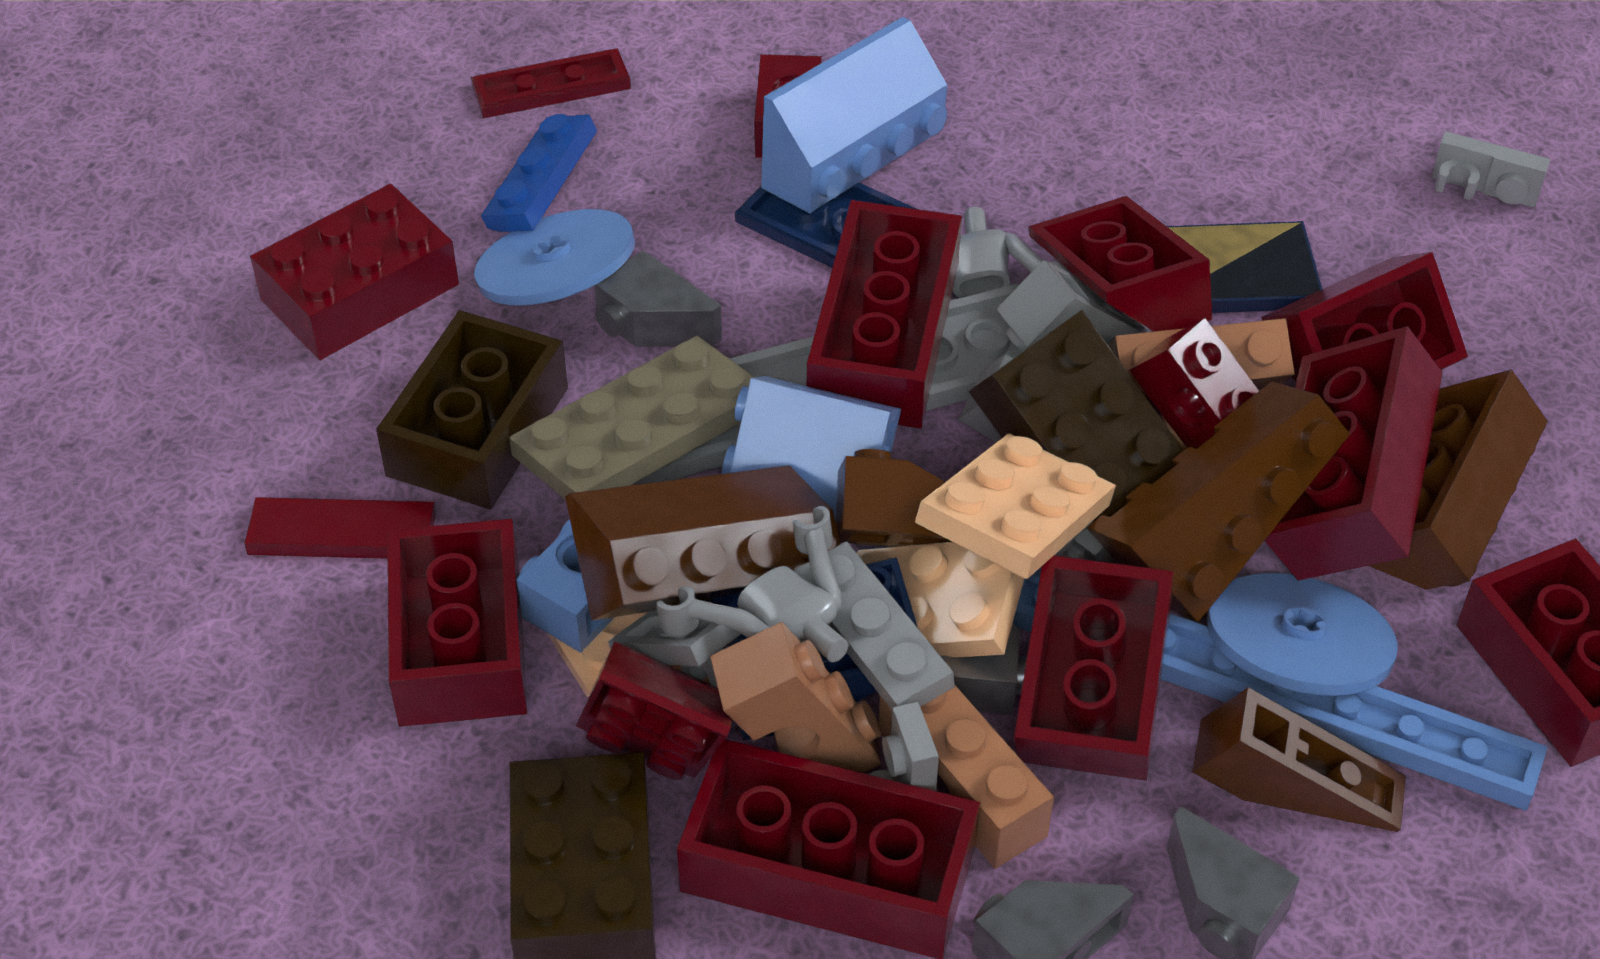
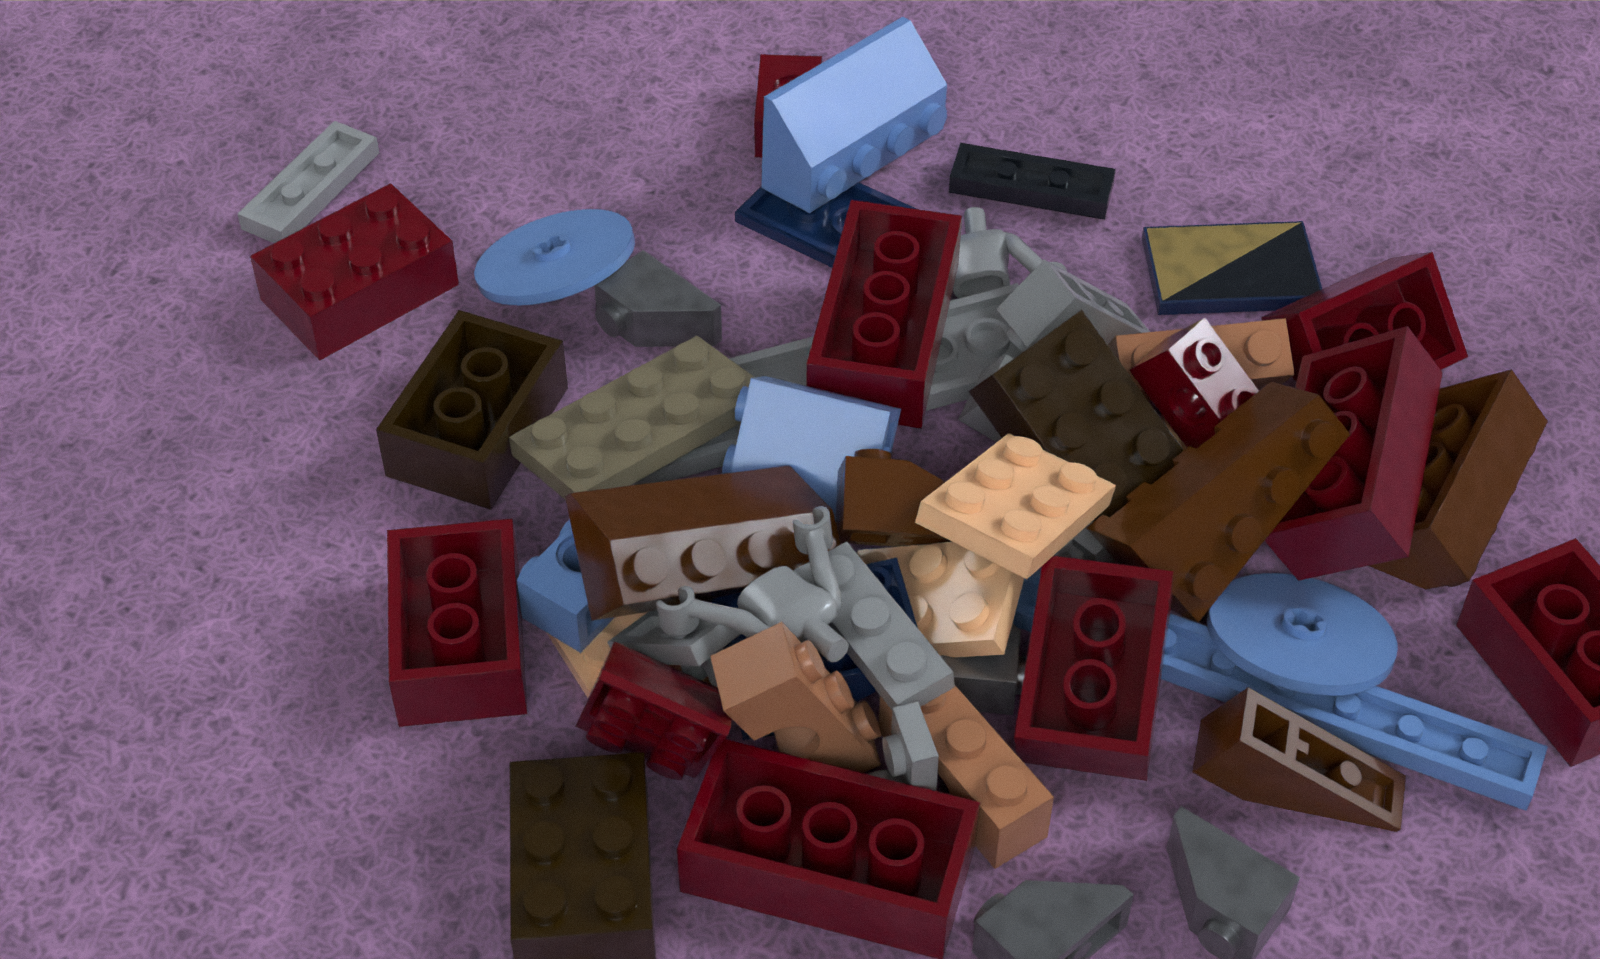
(309, 183): none -> light grey plate
(330, 526): dark red tile -> none
(539, 173): blue plate -> none
(550, 83): dark red tile -> none
(1032, 180): none -> black plate
(1132, 263): dark red slope -> none
(1490, 169): light grey plate -> none

